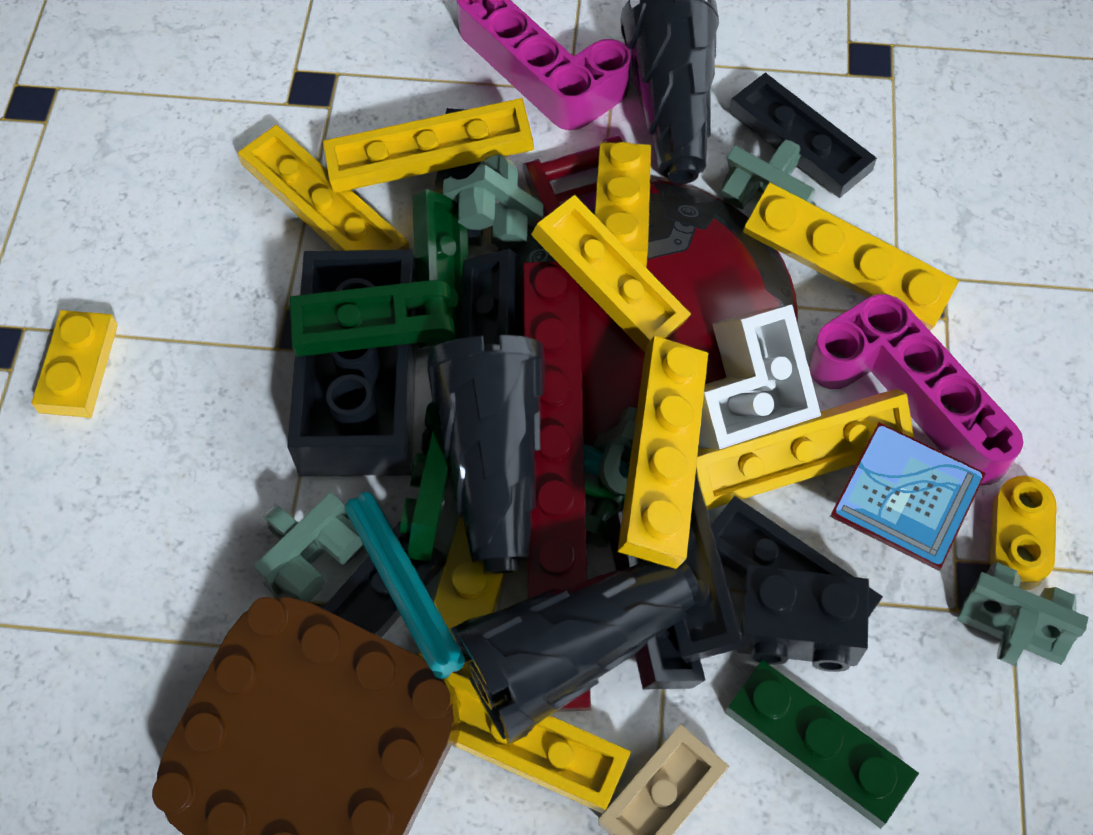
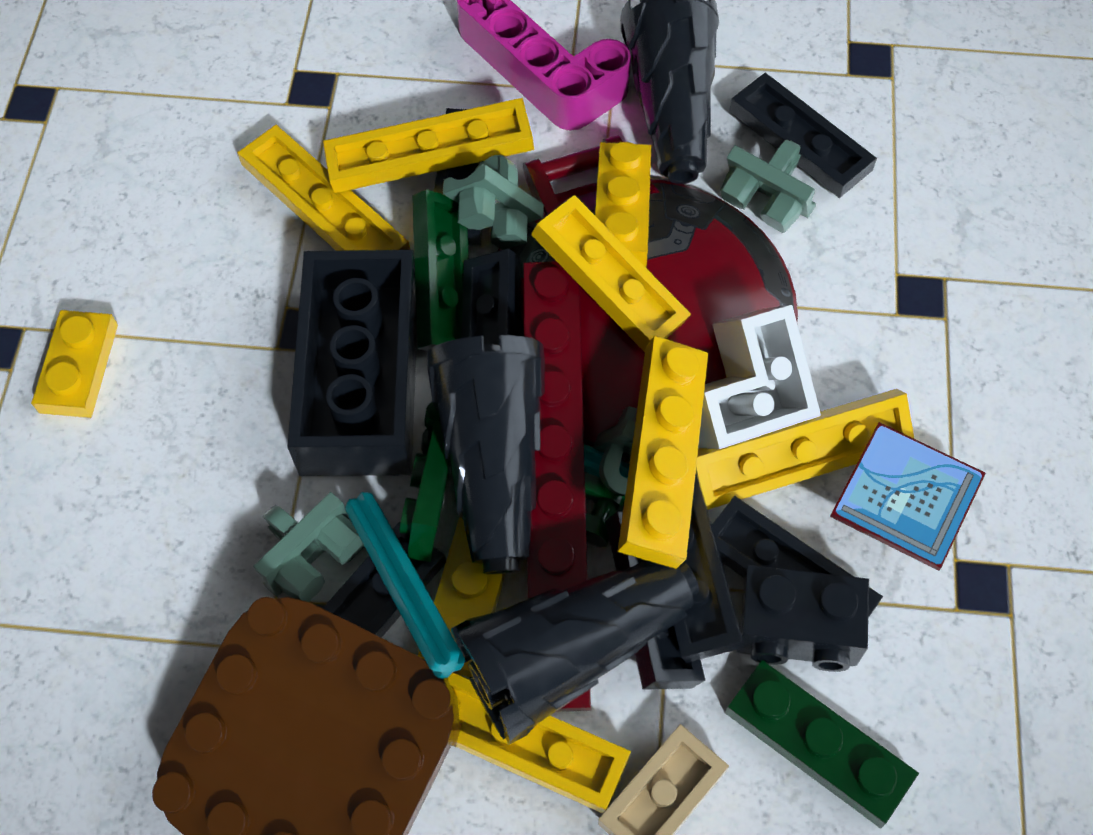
(371, 318): dark green plate -> none
(848, 254): yellow plate -> none
(993, 436): dark pink beam -> none
(1024, 527): yellow plate -> none
(1041, 624): sand green hips -> none

